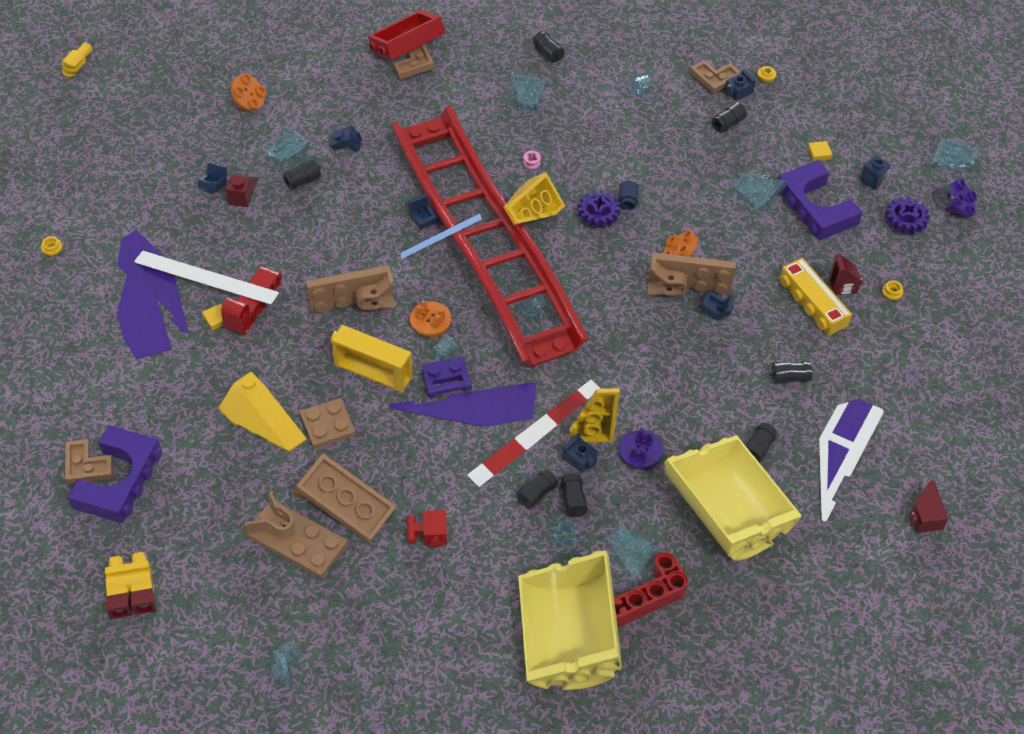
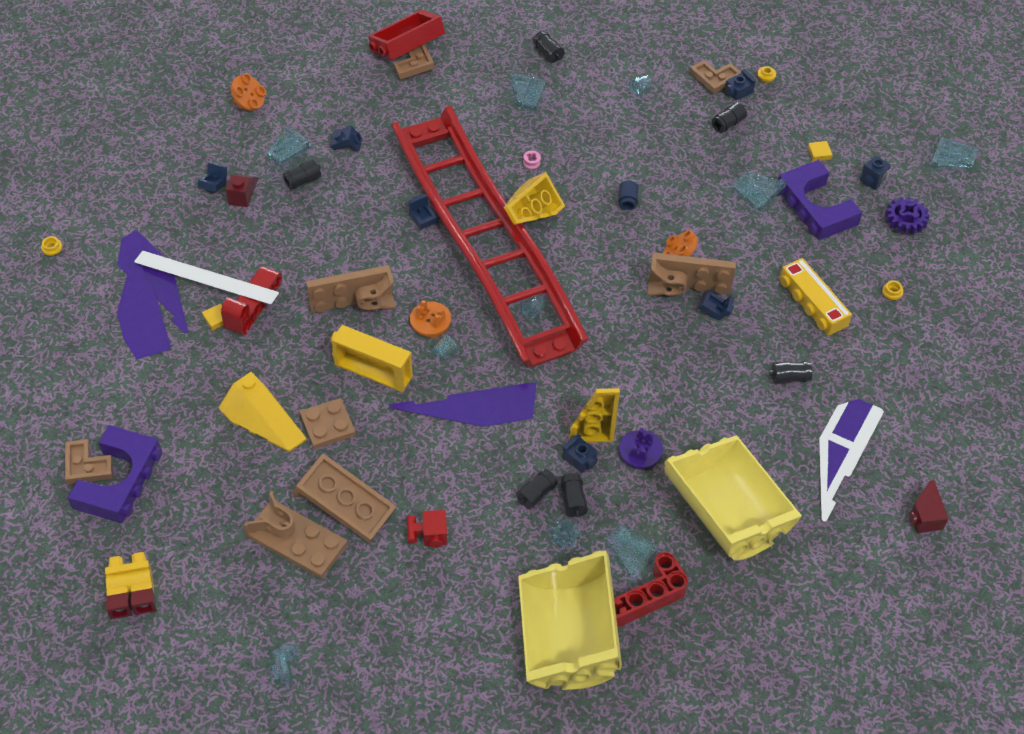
(75, 60): yellow arm -> none
(440, 236): light blue sticker -> none
(444, 372): dark purple plate -> none
(531, 435): sticker -> none
(607, 213): dark purple gear -> none
(761, 440): black piece -> none
(844, 276): dark red slope -> none
(962, 199): dark purple plate -> none

